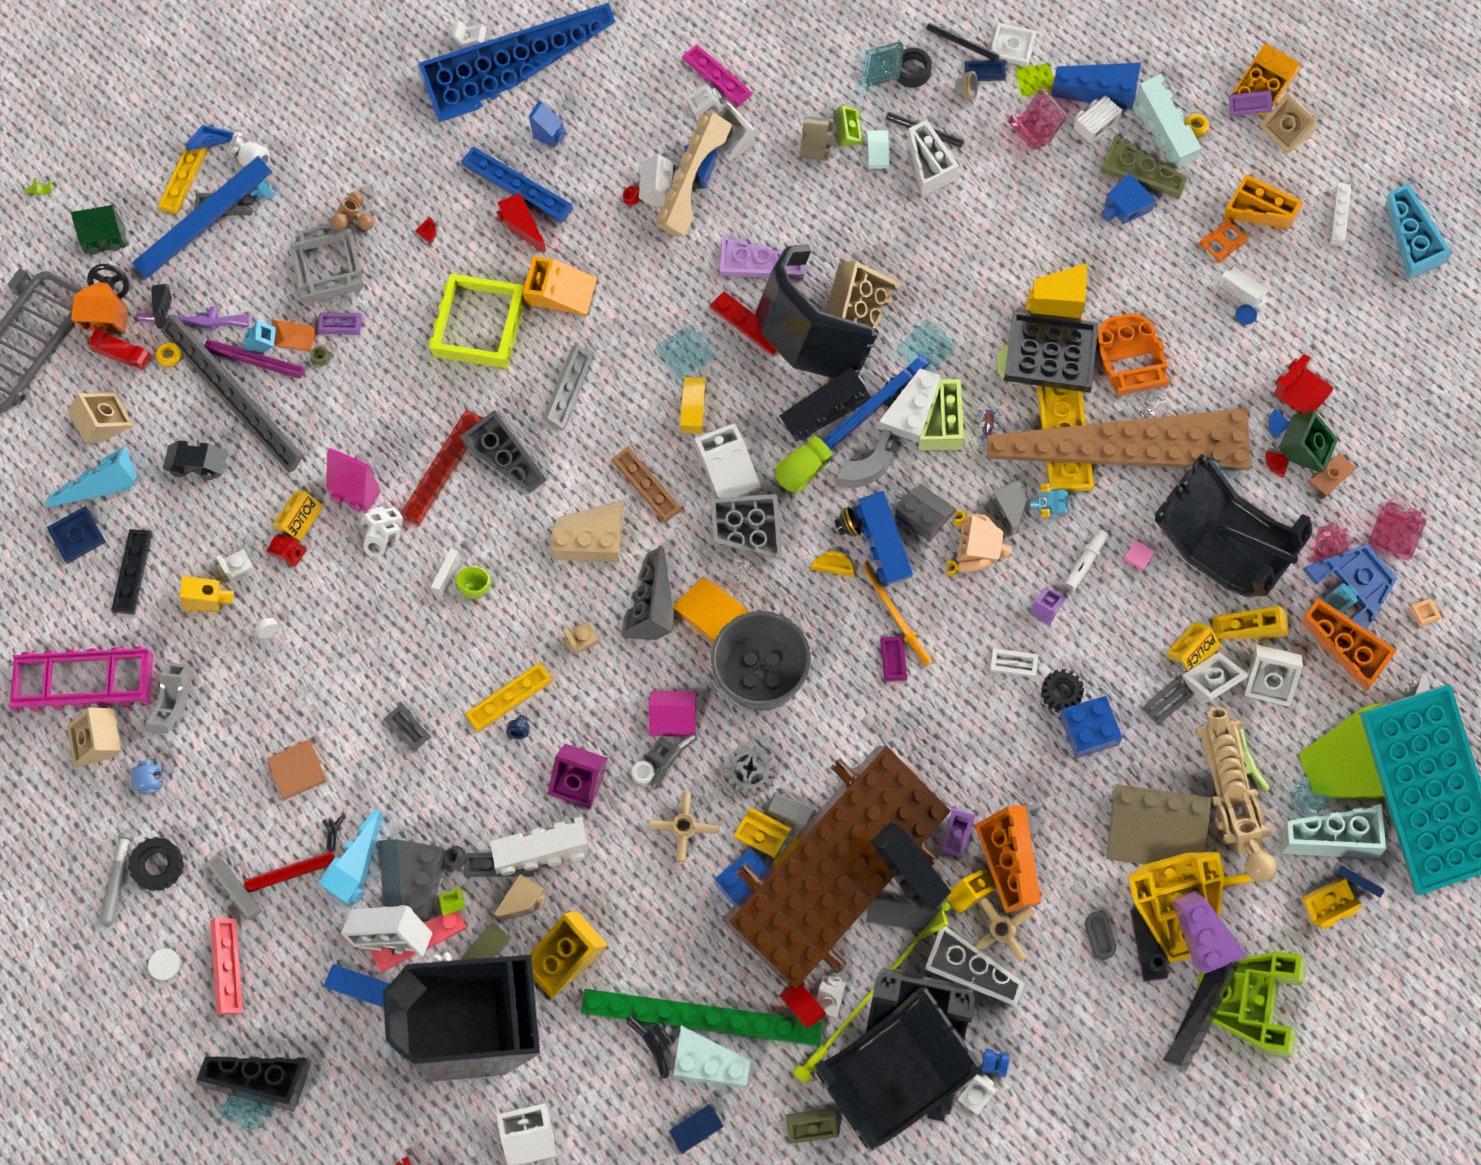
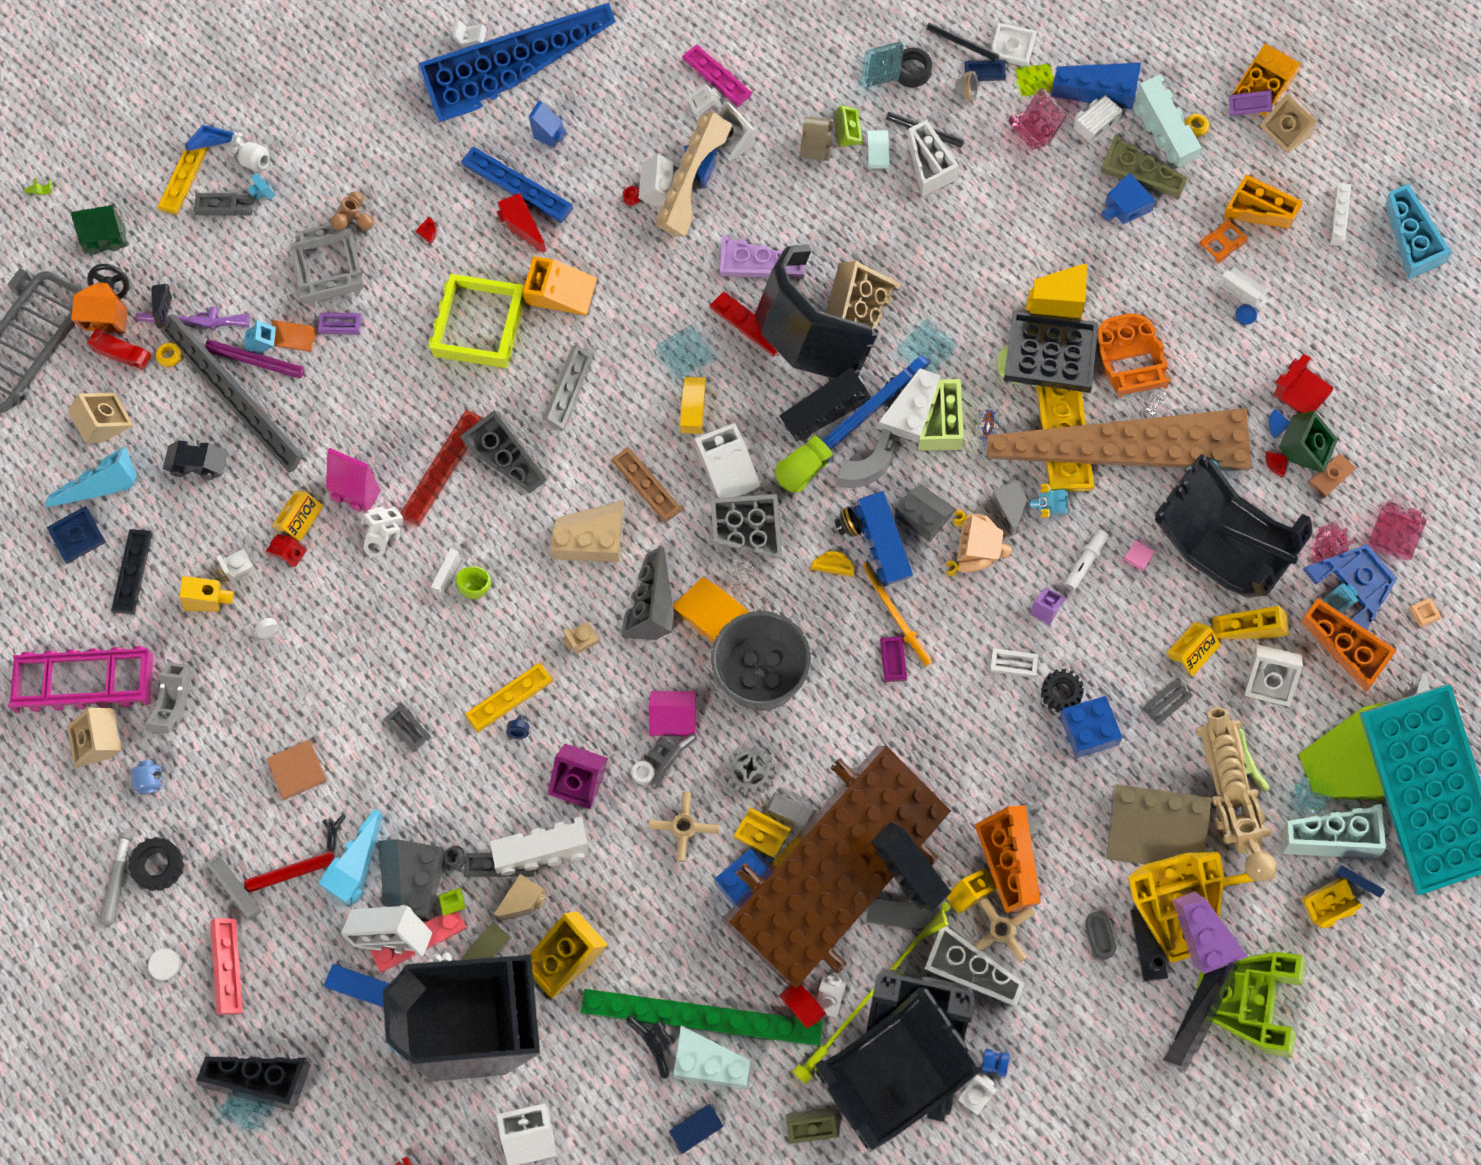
(201, 217): blue tile -> none
(319, 351): olive plate -> none
(957, 832): medium lavender slope -> none
(1213, 677): white slope -> none

